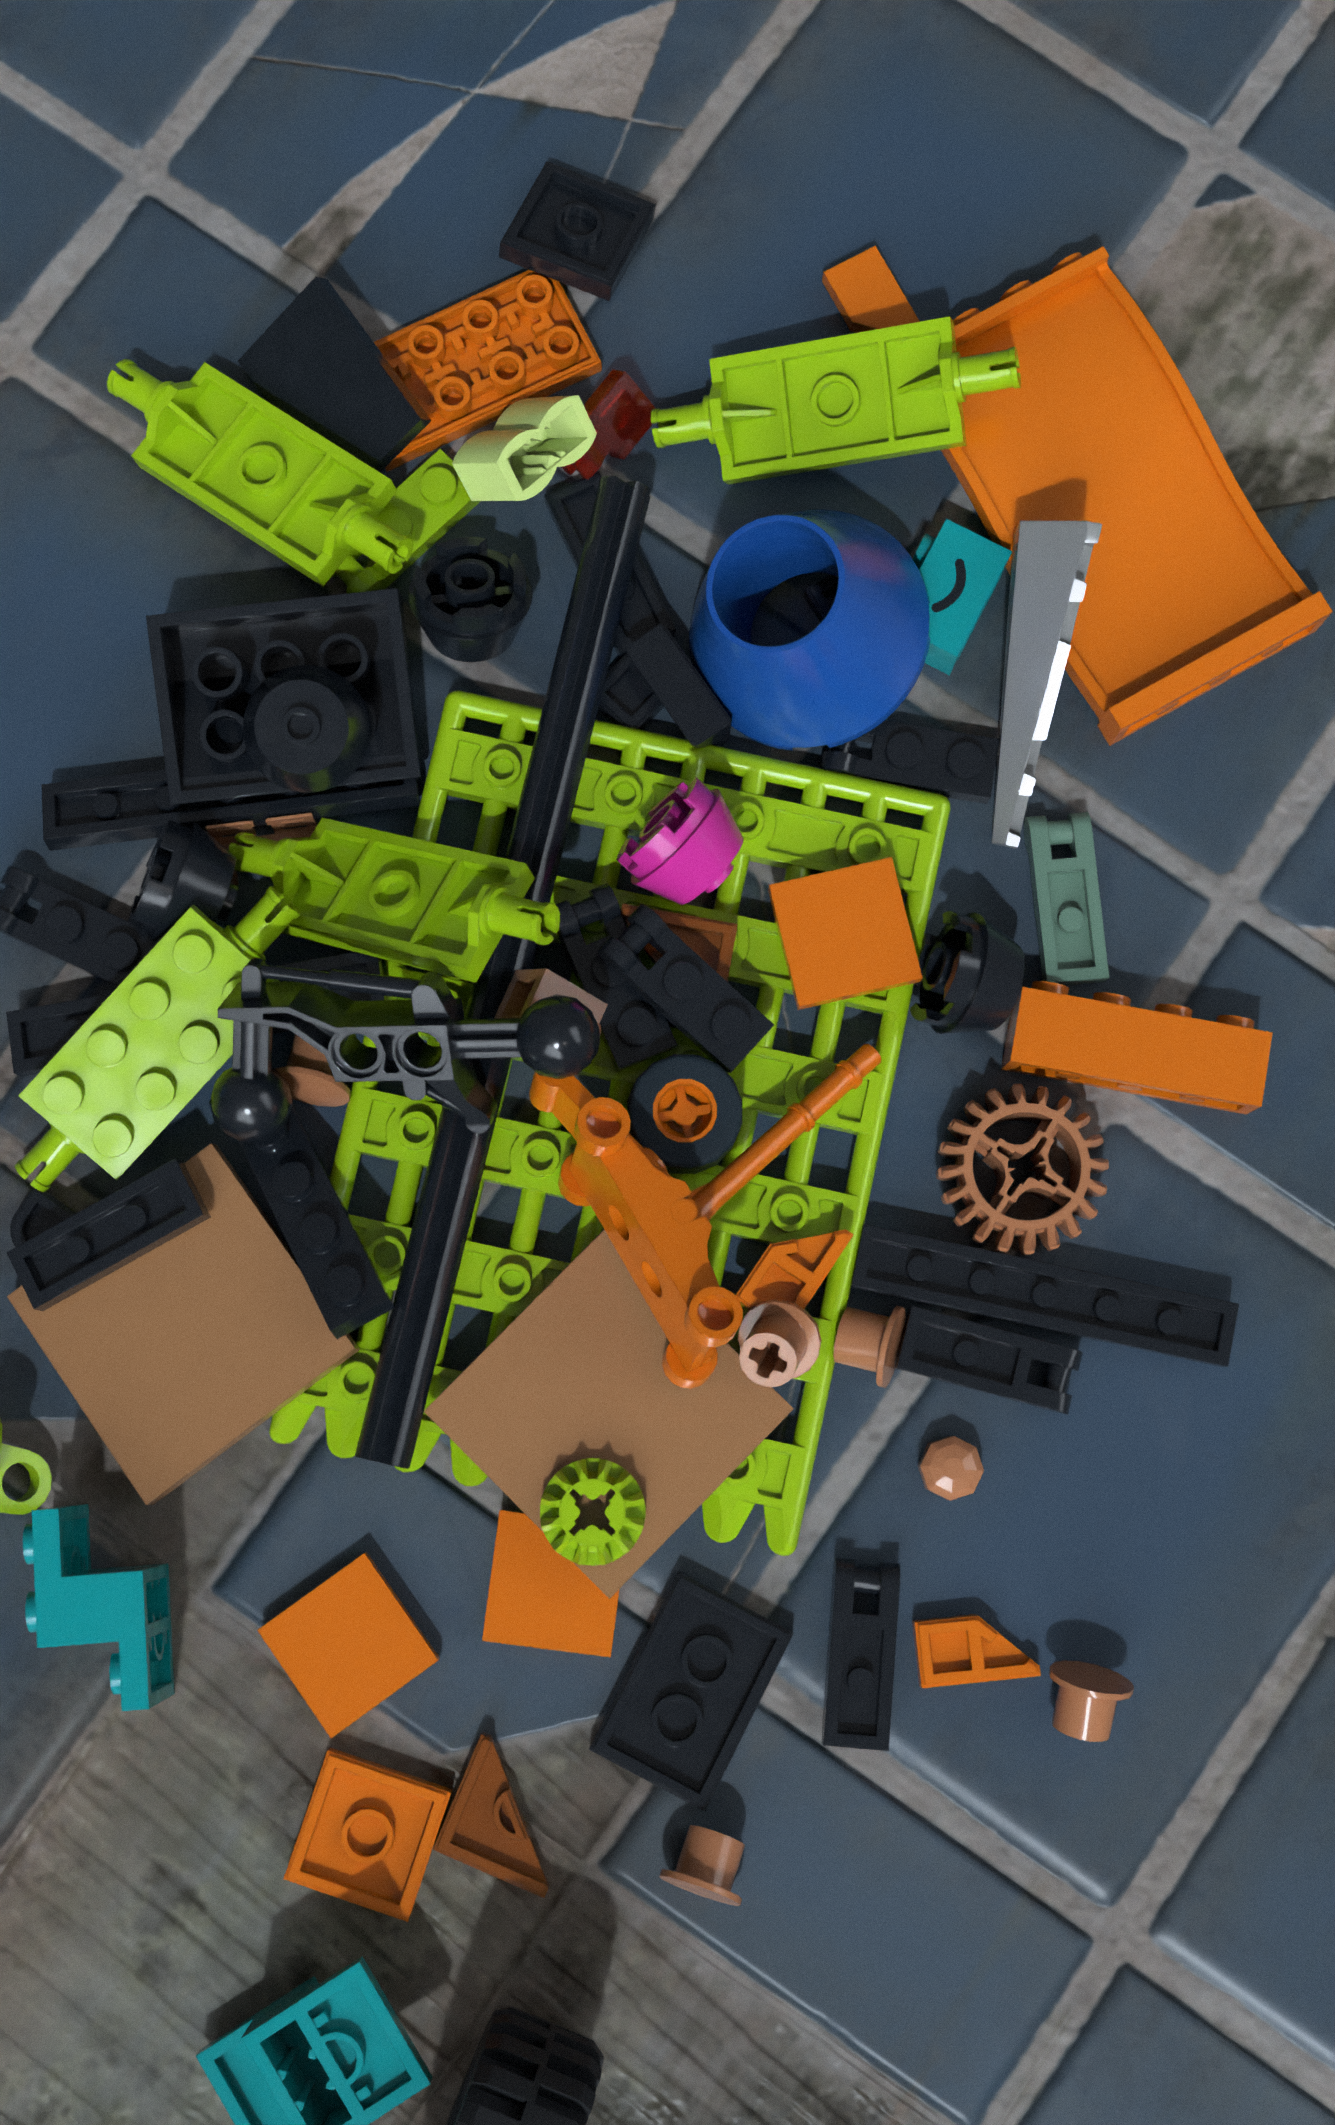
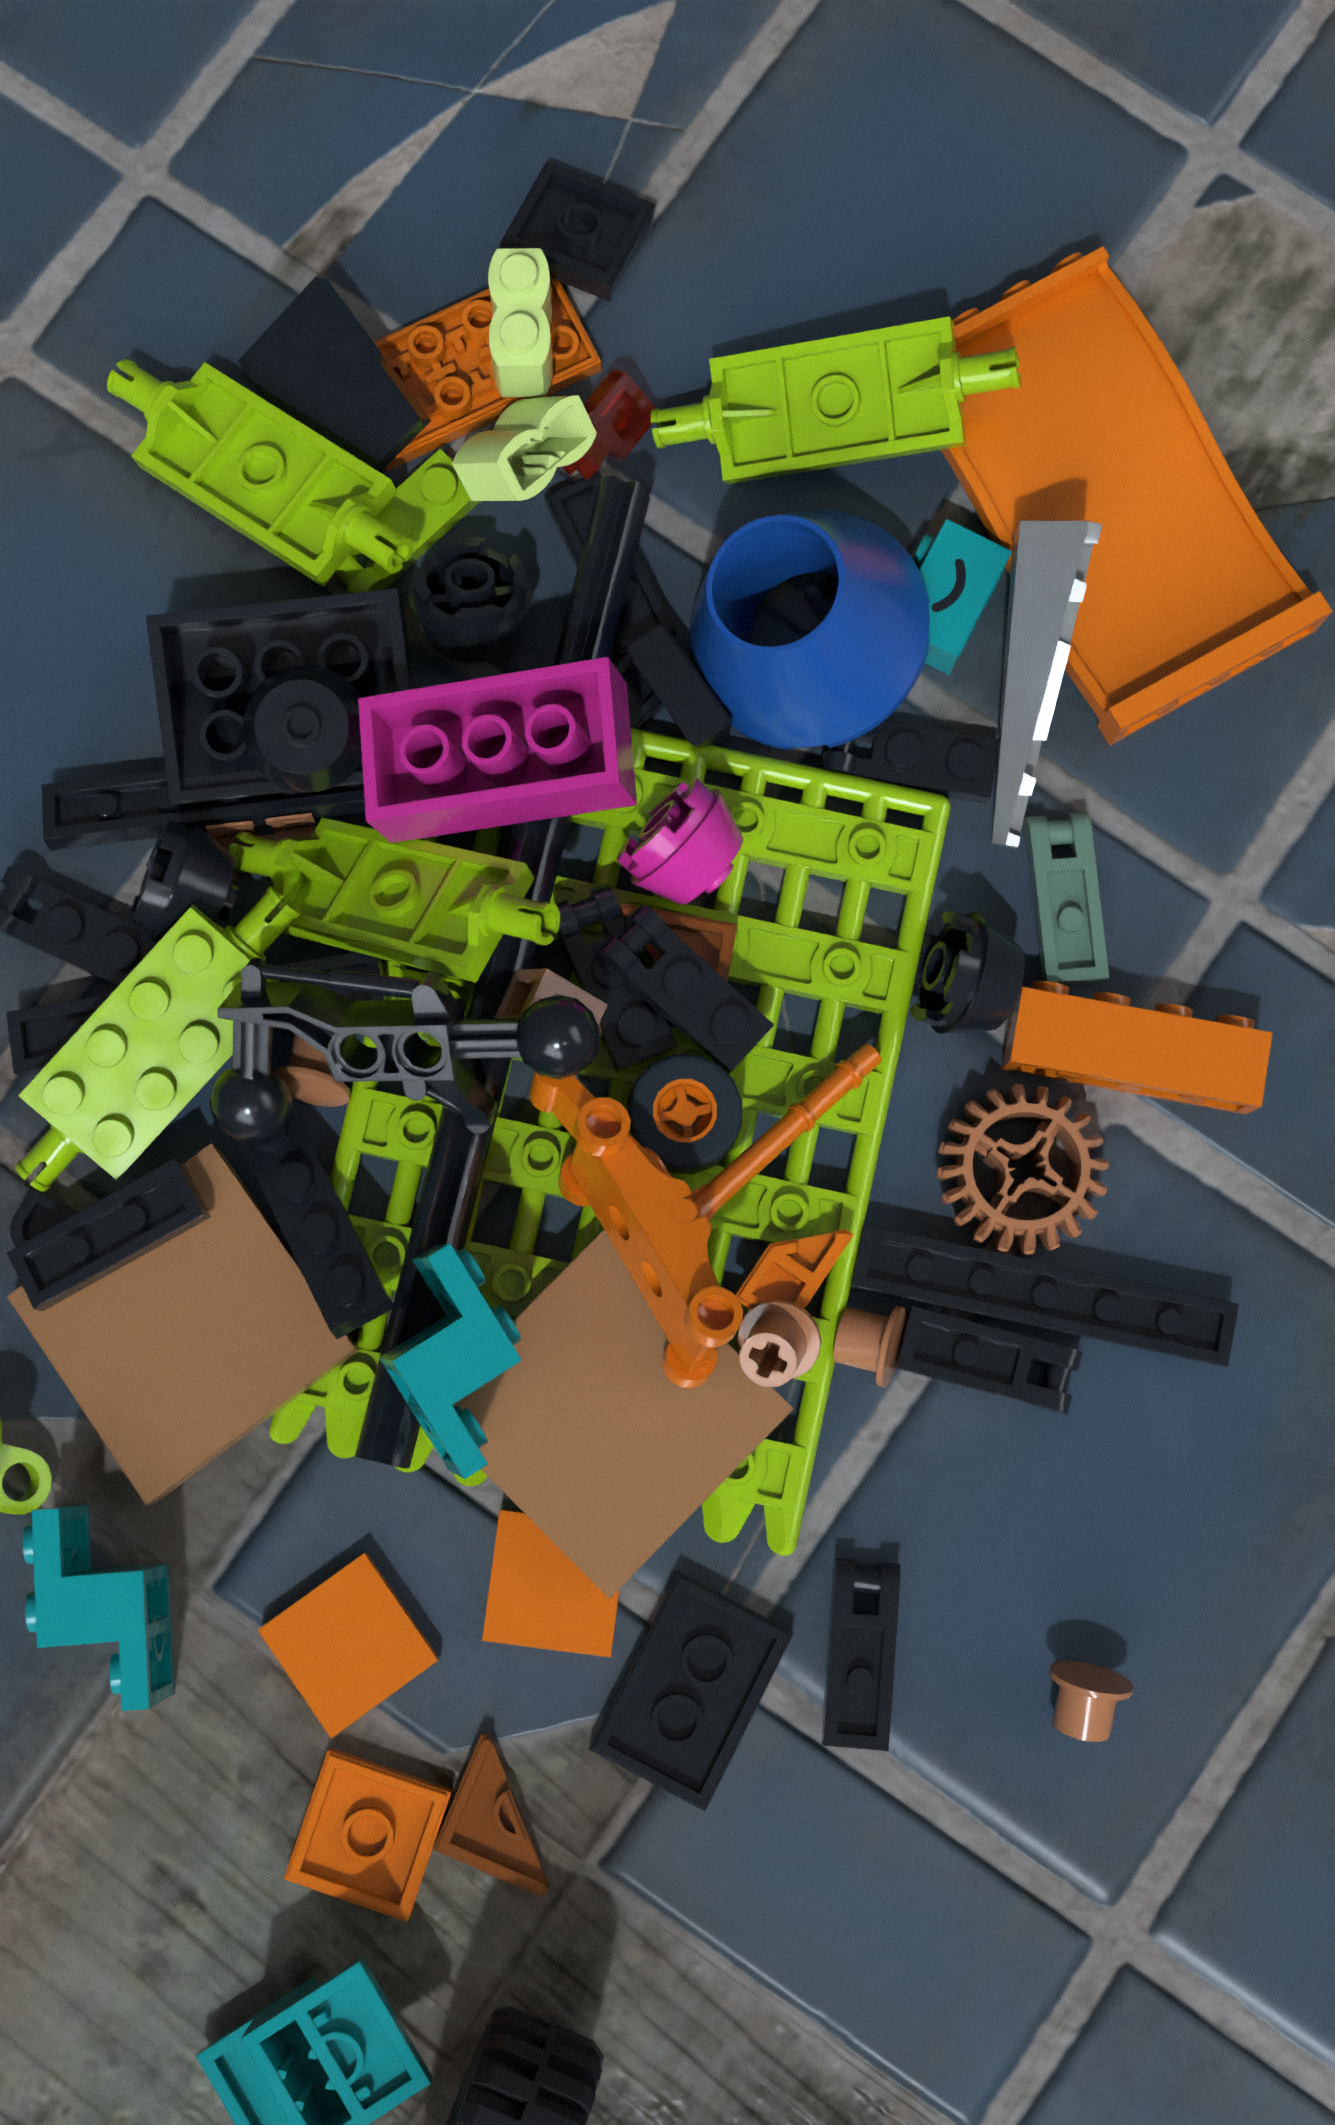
(453, 1357): none -> teal bracket
(497, 750): none -> dark pink brick
(520, 322): none -> yellowish green brick
(625, 1511): lime gear -> none
(707, 1865): nougat piece -> none
(844, 933): orange tile -> none
(867, 293): orange tile -> none
(950, 1468): nougat tile -> none
(966, 1652): orange tile -> none

